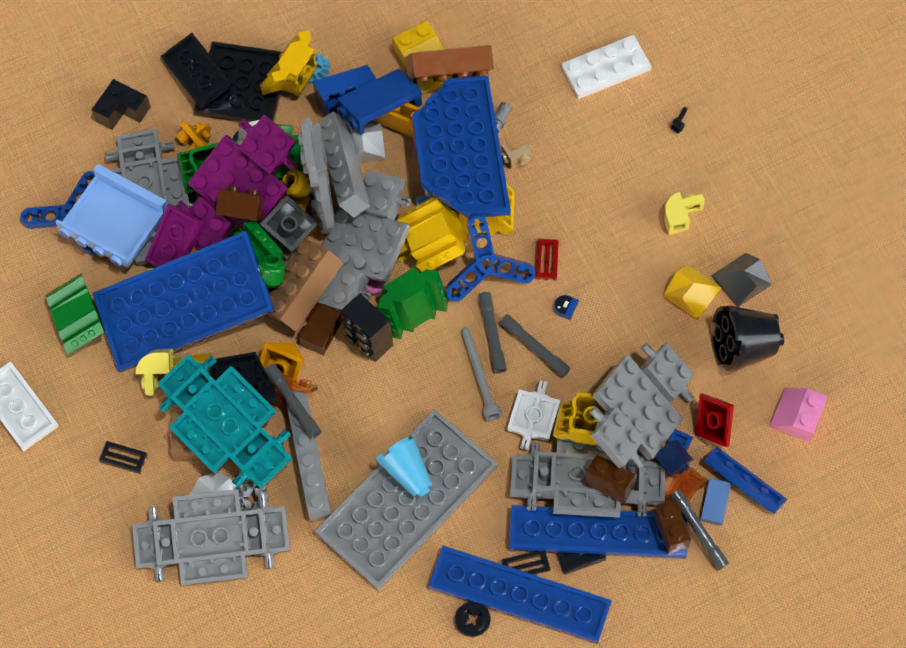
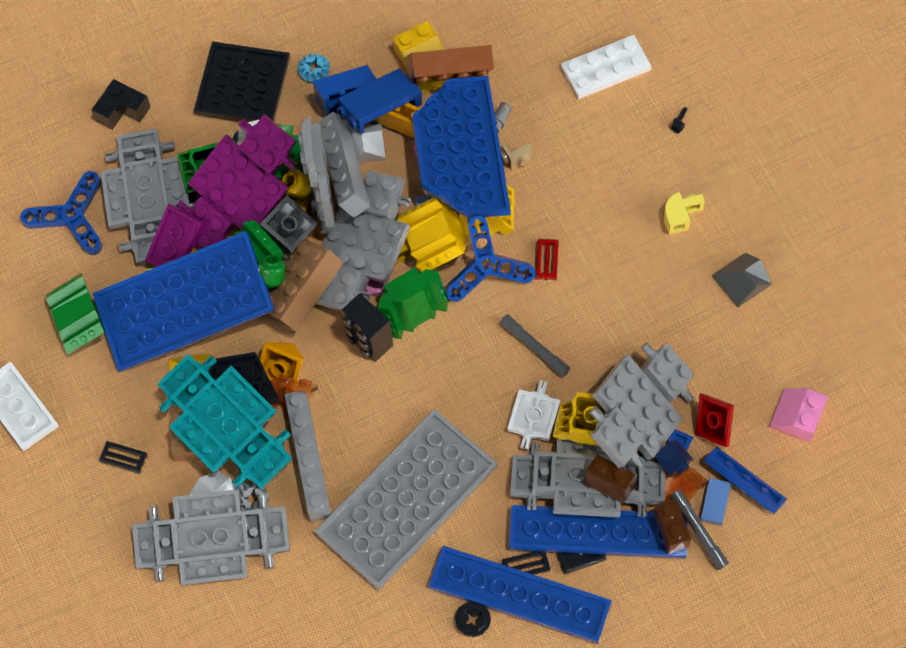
(113, 217): light blue panel -> none
(155, 362): light yellow brick -> none
(189, 132): light orange hips -> none
(196, 70): black tile -> none
(240, 204): reddish brown brick -> none
(294, 68): yellow slope -> none
(306, 420): dark grey piece -> none
(320, 328): reddish brown brick -> none
(407, 466): medium azure cone -> none
(492, 410): light grey piece -> none
(496, 352): dark grey piece -> none
(565, 306): tile -> none
(691, 291): yellow slope -> none
(744, 336): black cone -> none

